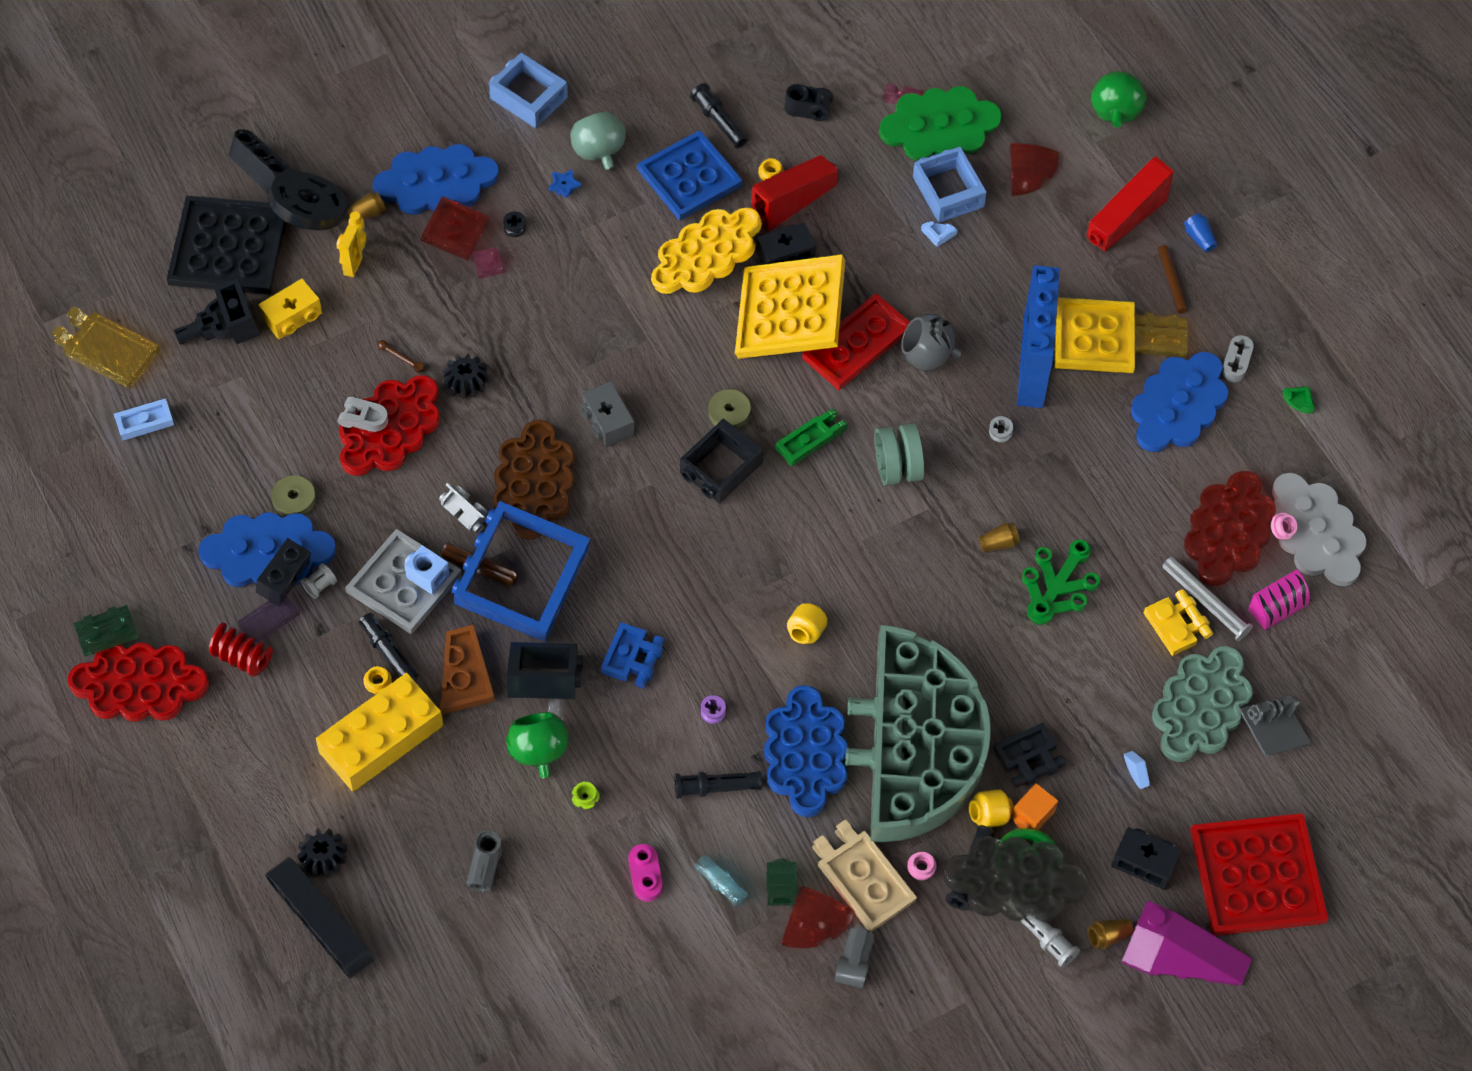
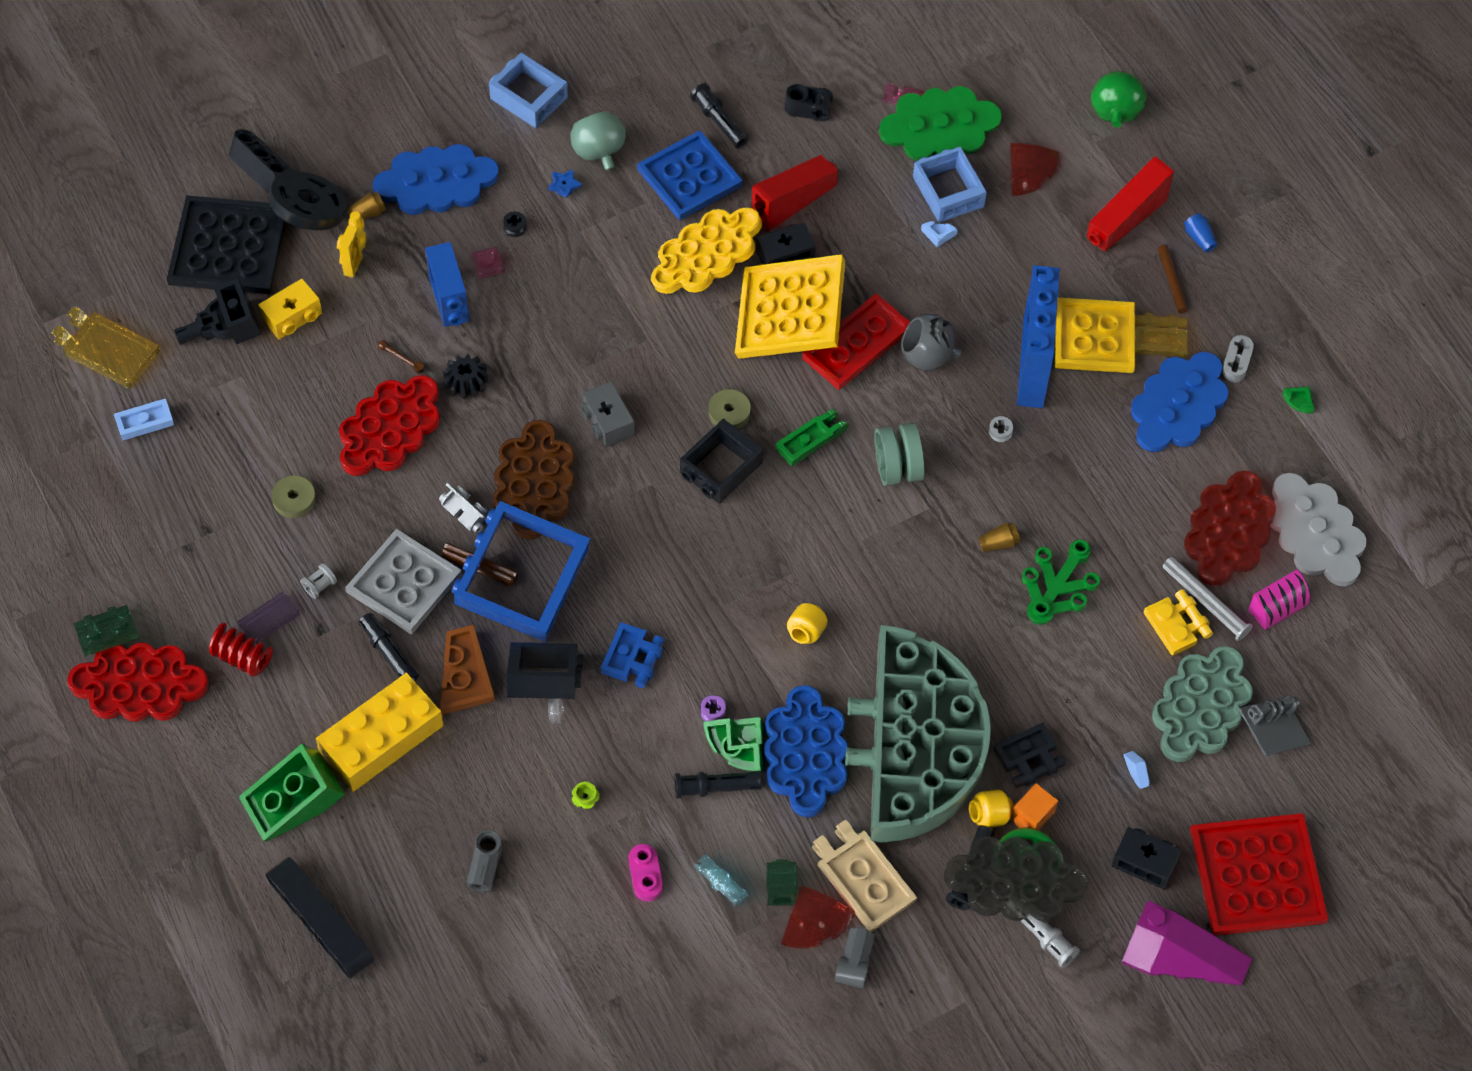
(251, 544): blue plate -> none
(283, 572): black brick -> none
(291, 793): none -> green slope
(313, 849): black gear -> none
(372, 415): light grey plate -> none
(377, 673): yellow plate -> none
(429, 579): light blue brick -> none
(447, 284): none -> blue window
(454, 228): clear red plate -> none
(537, 740): green piece -> none
(738, 741): none -> green brick
(768, 166): yellow plate -> none
(921, 858): bright pink plate -> none
(1108, 932): pearl gold cone -> none
(1283, 526): bright pink plate -> none

